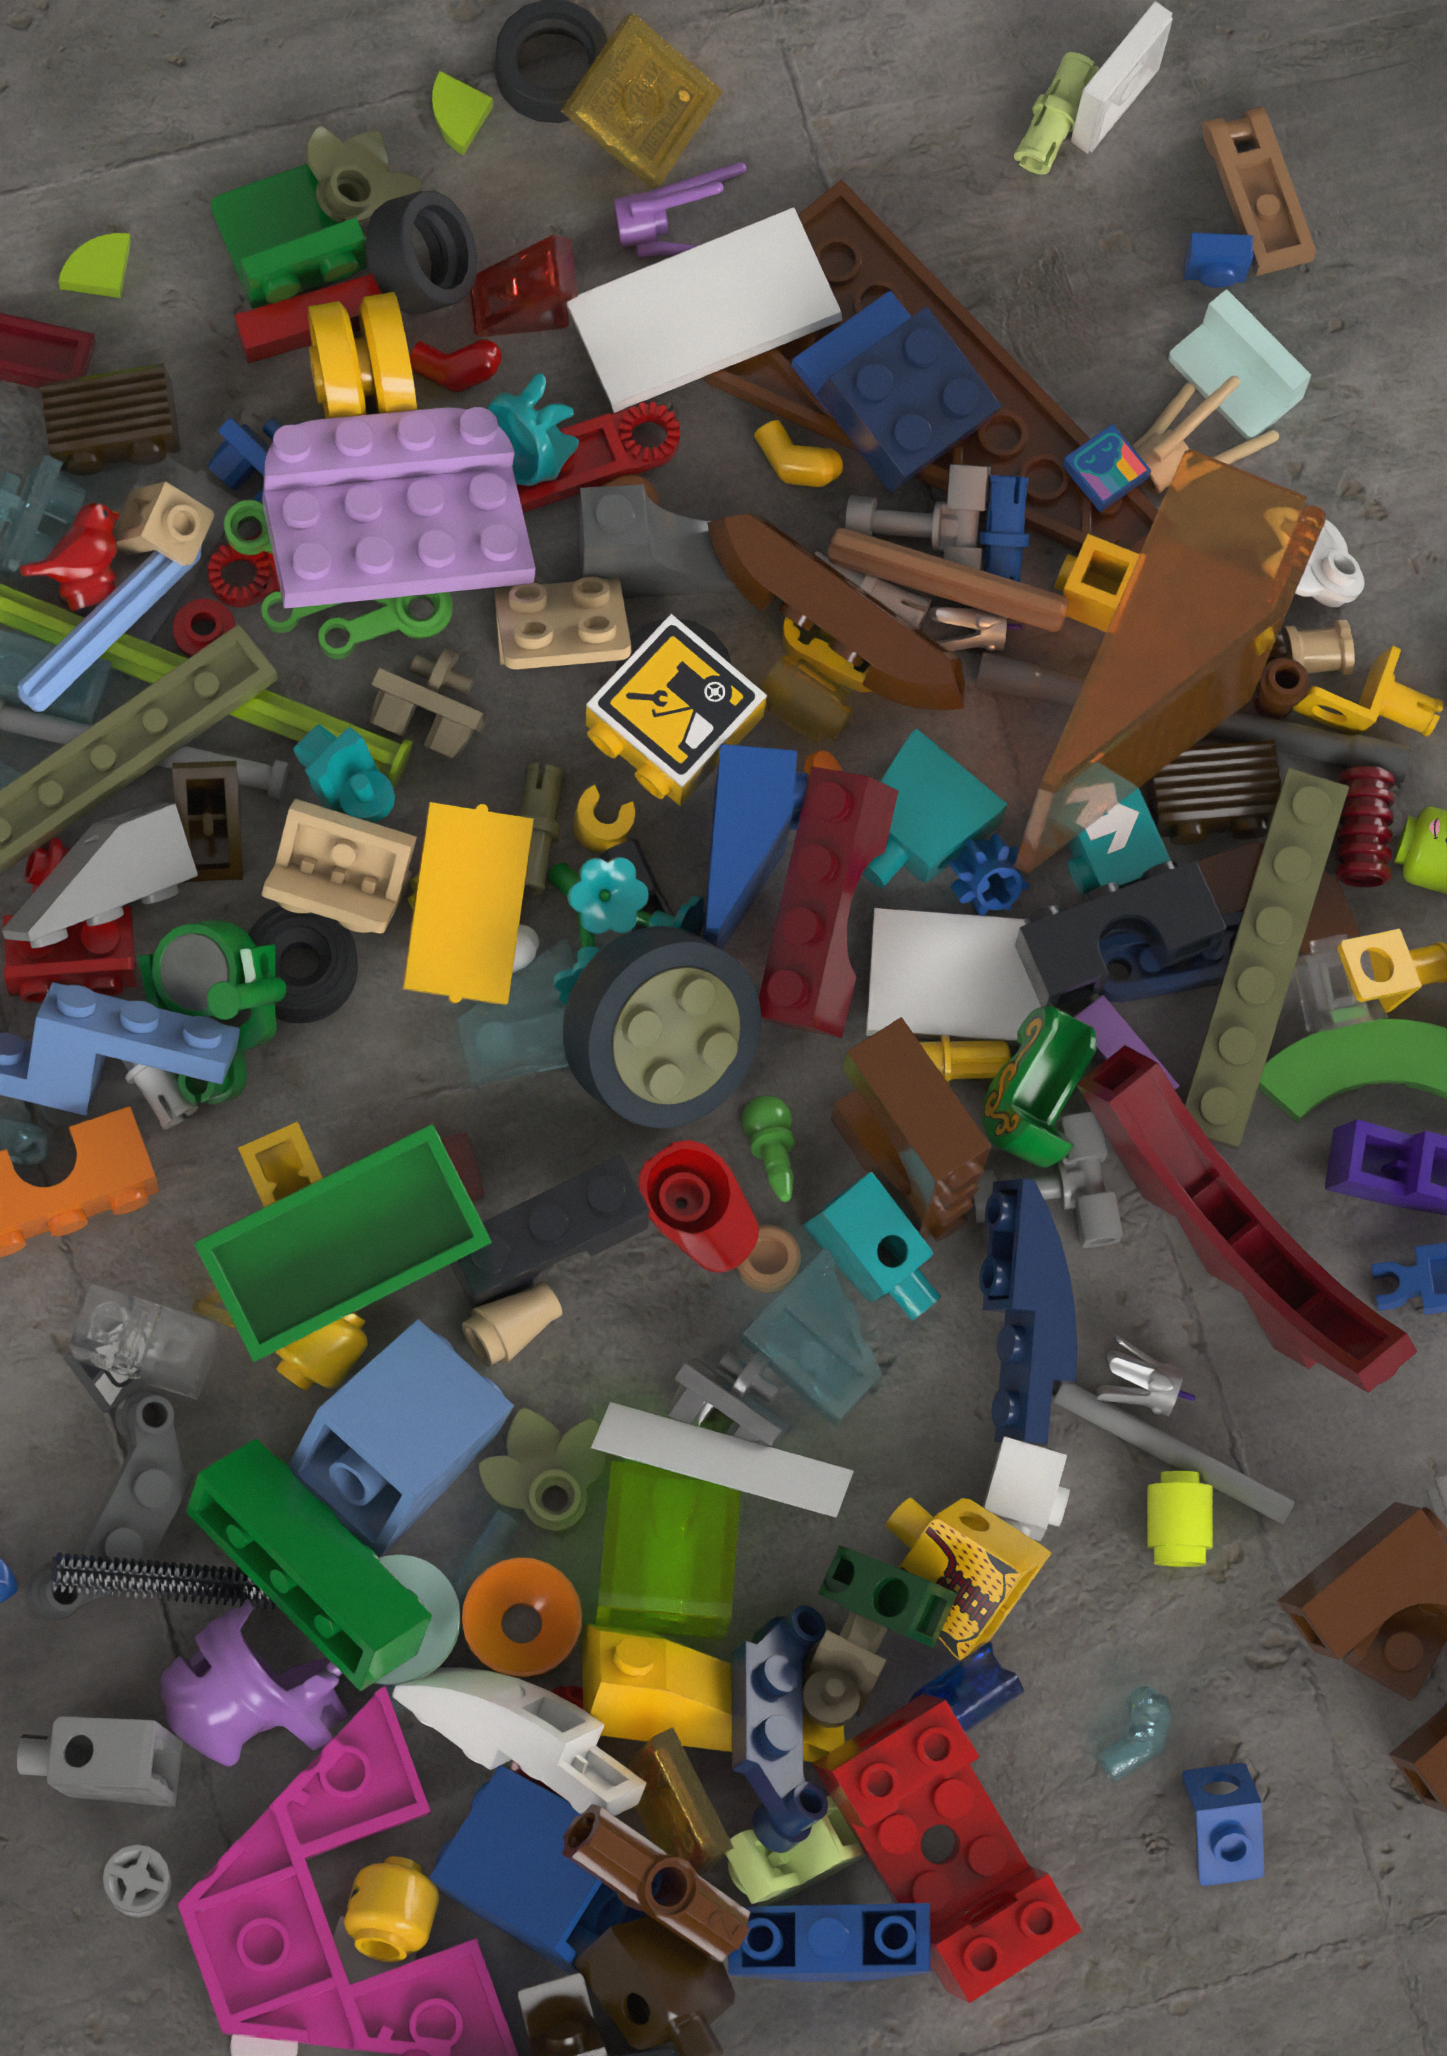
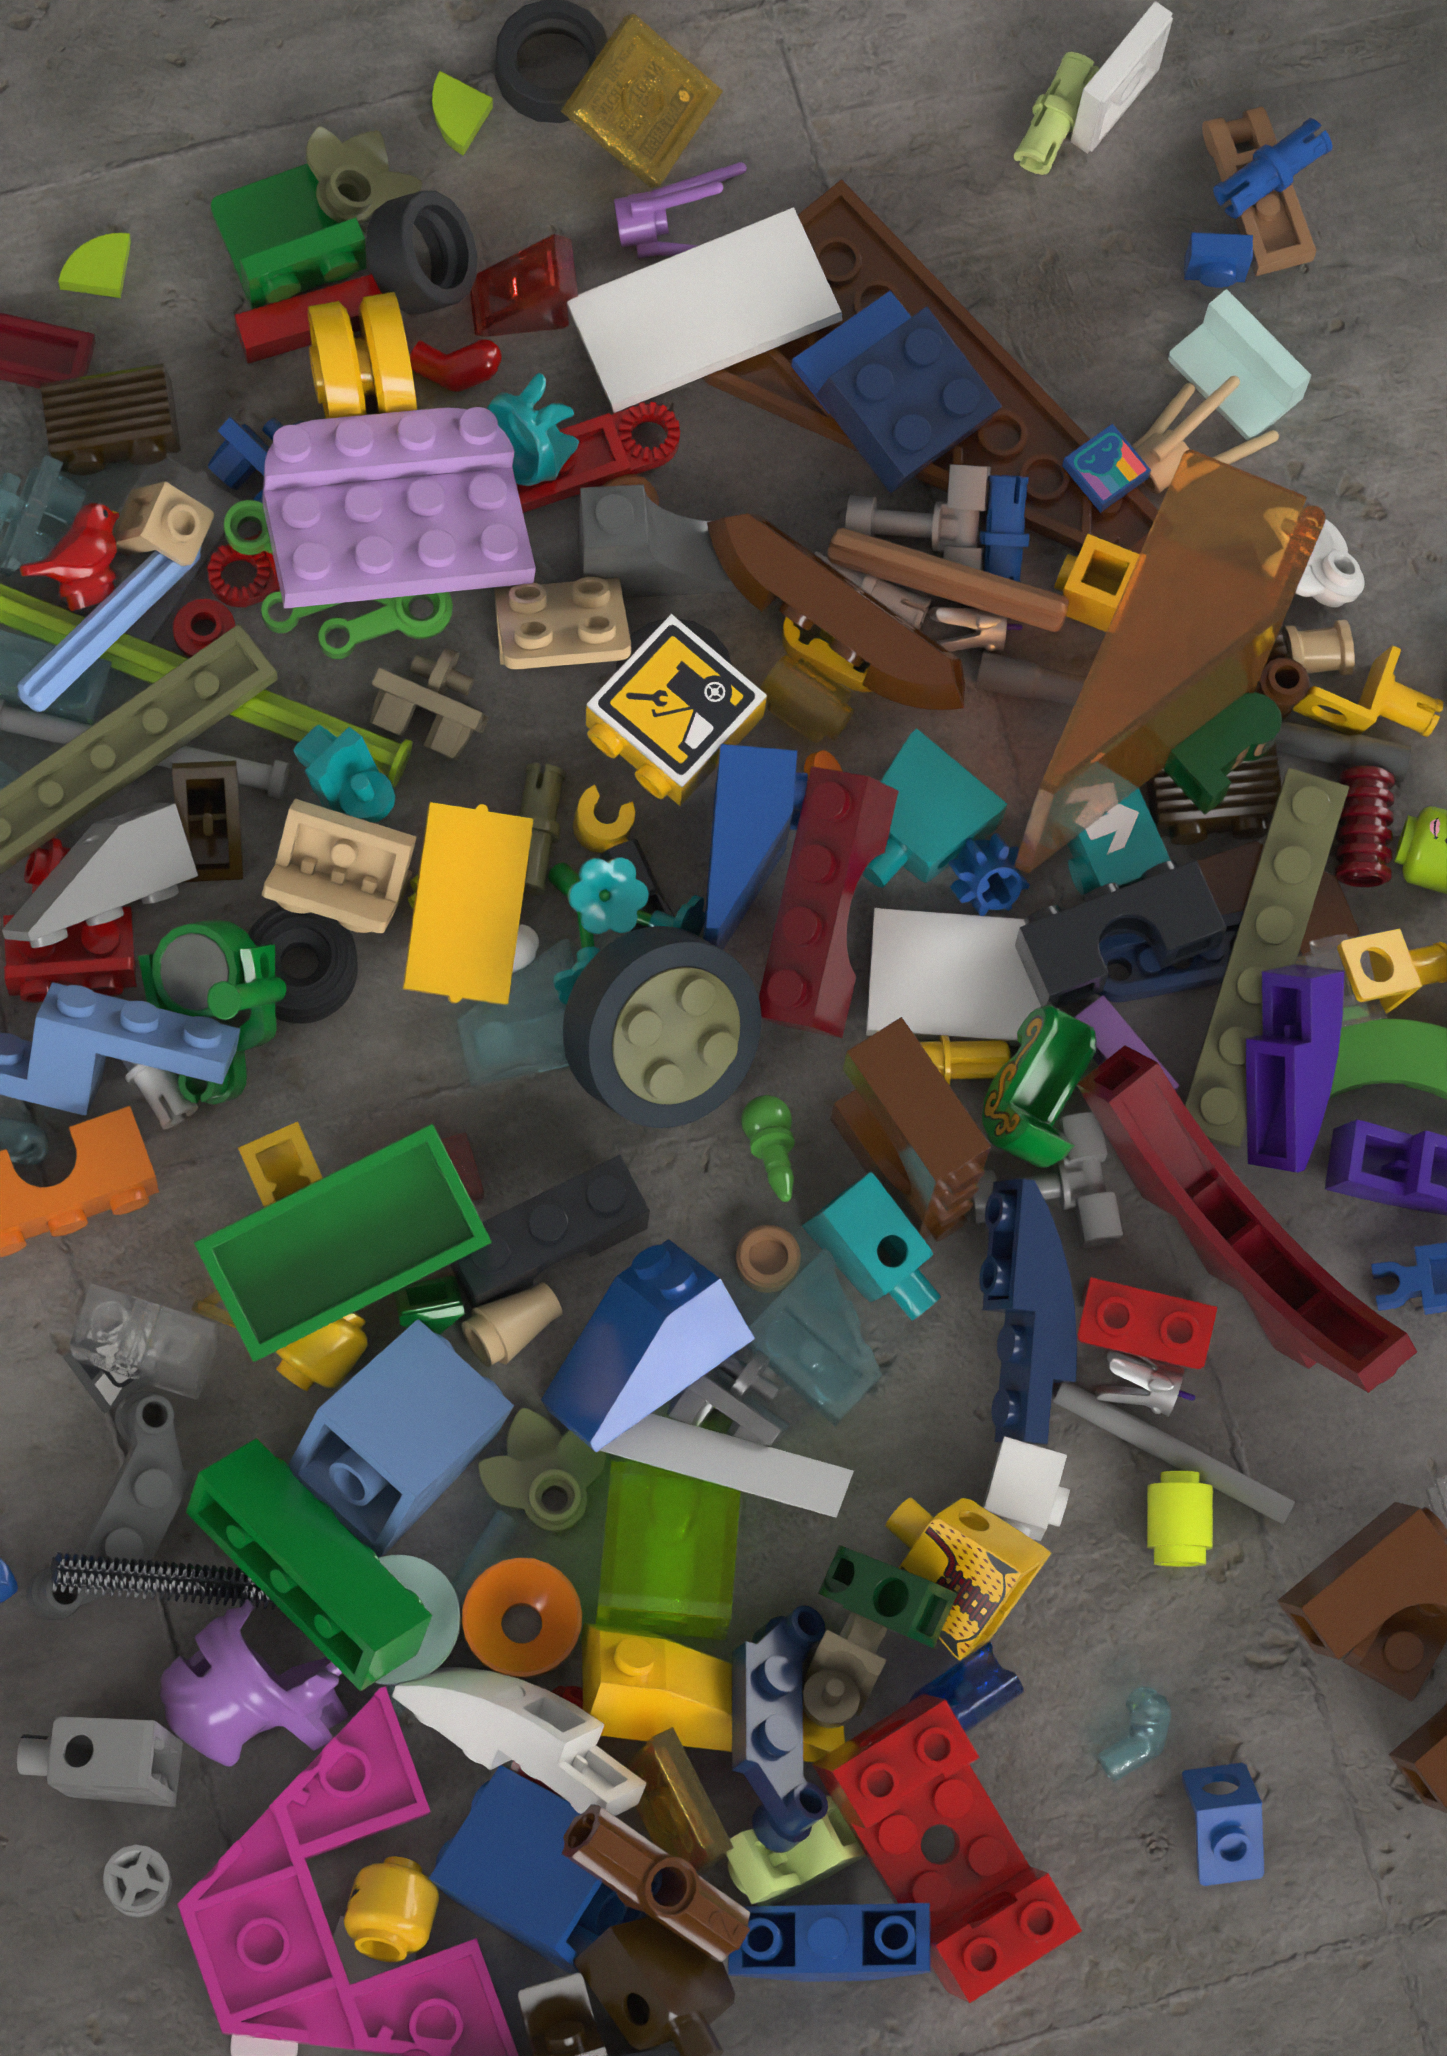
(431, 1301): none -> green slope
(645, 1344): none -> blue slope
(717, 1221): red cap -> none
(797, 463): yellow arm -> none
(1146, 1323): none -> red bracket
(1214, 750): none -> dark green leg
(1272, 168): none -> blue pin
(1292, 1064): none -> dark purple slope

